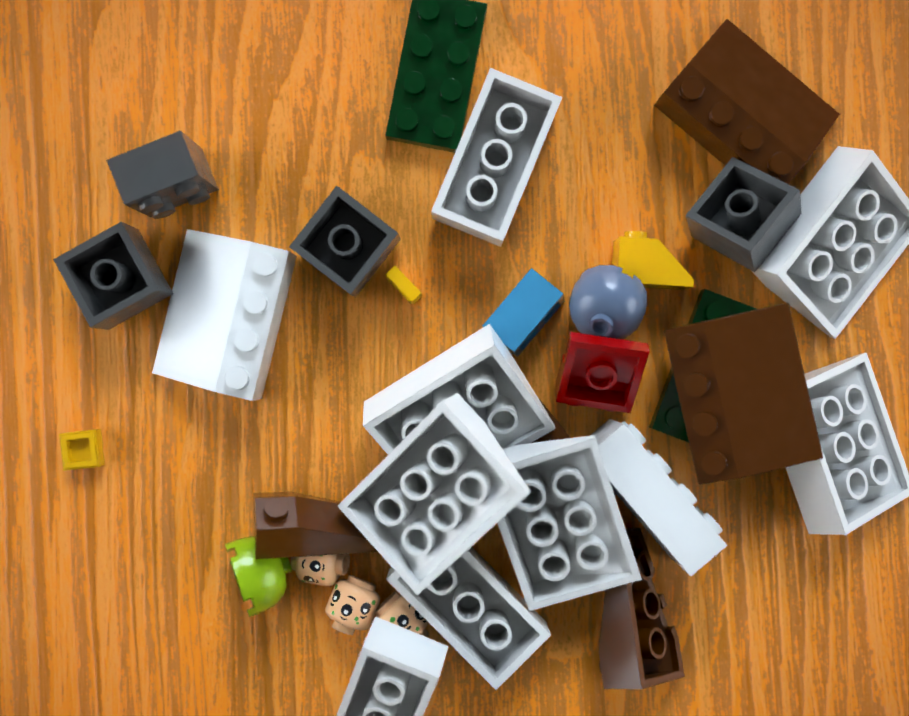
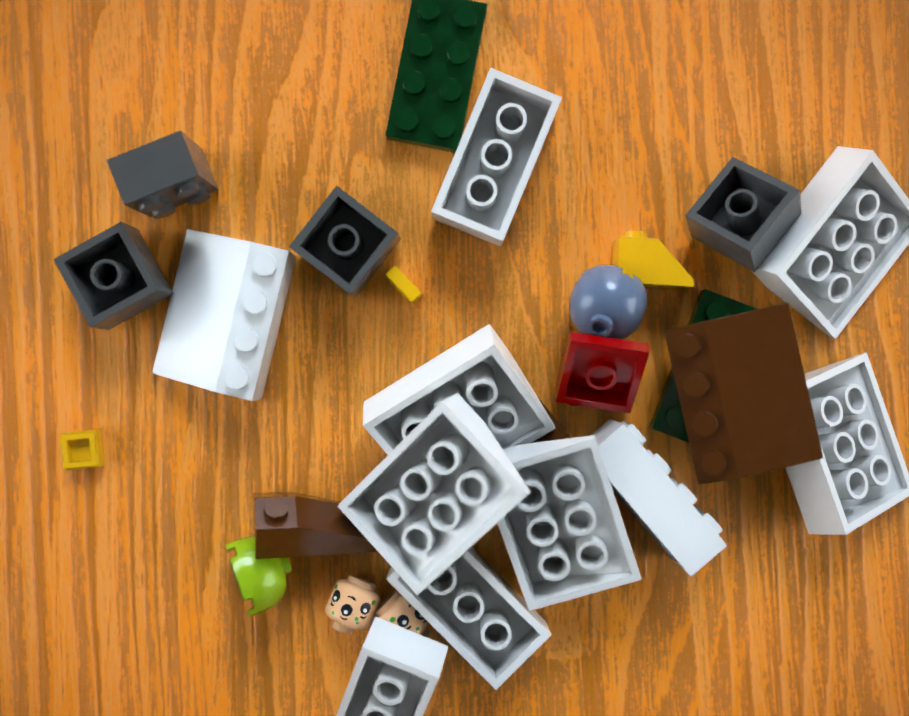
(320, 569): light nougat head -> none
(525, 311): dark azure hinge -> none
(634, 635): reddish brown wedge -> none
(747, 106): reddish brown slope -> none

